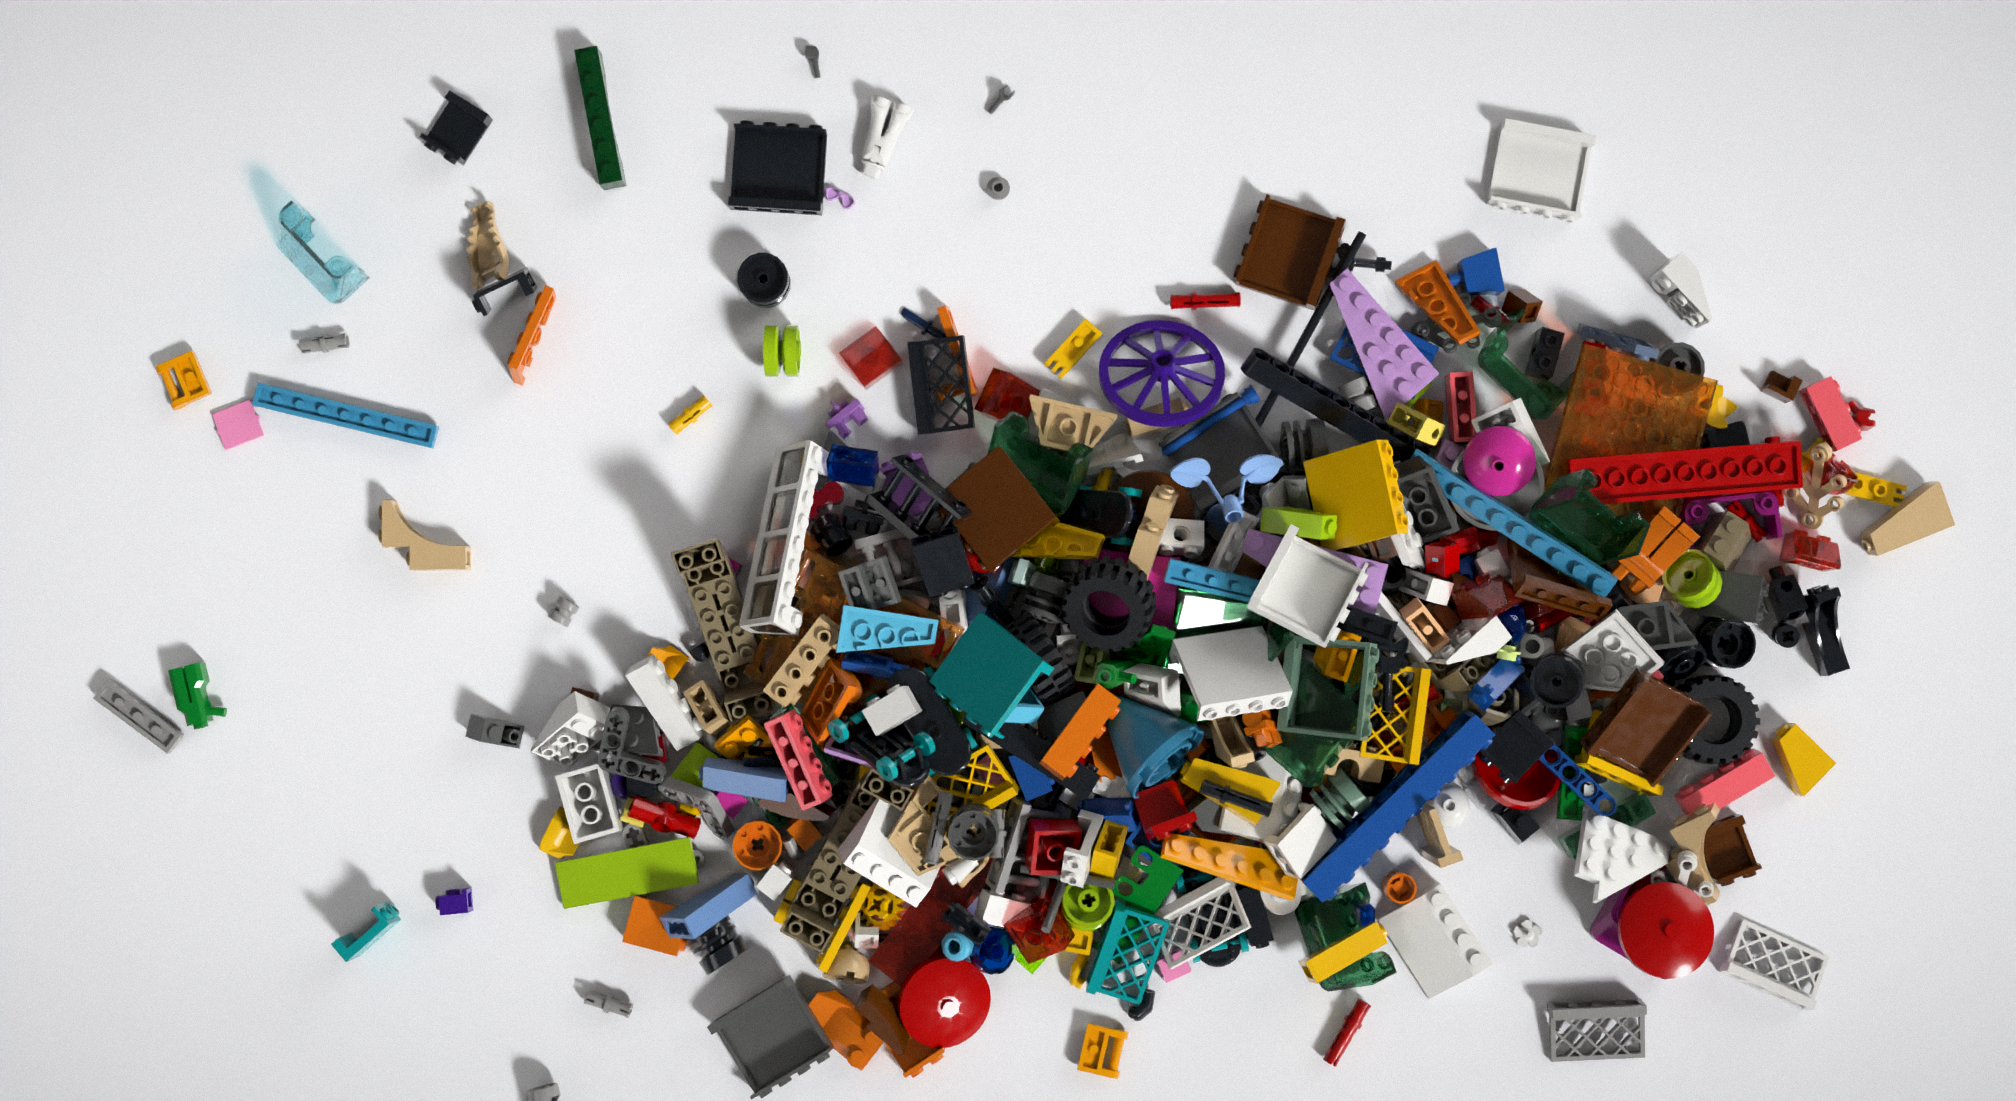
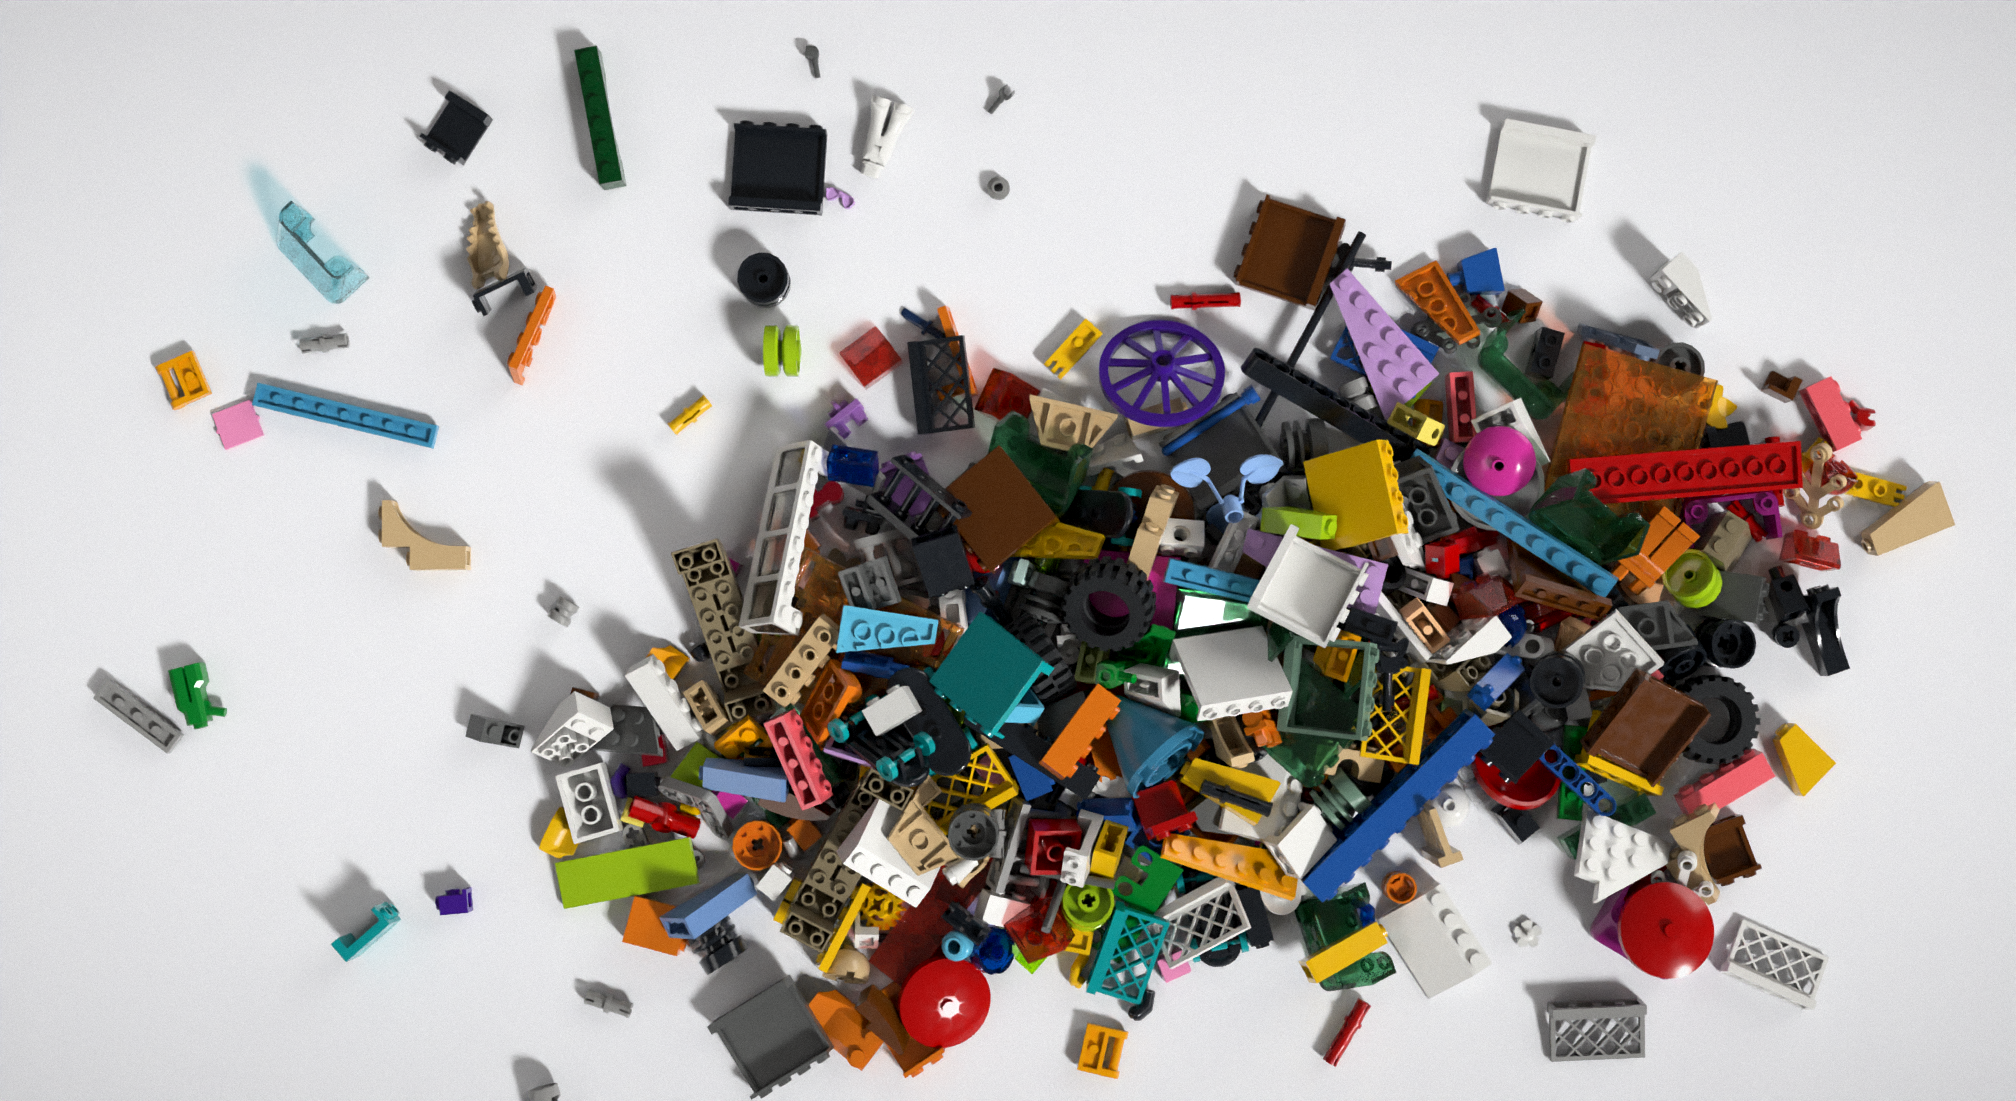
(620, 757): dark grey beam -> none
(831, 535): black wheel -> none
(938, 827): light grey pin -> none
(1507, 653): yellowish green plate -> none

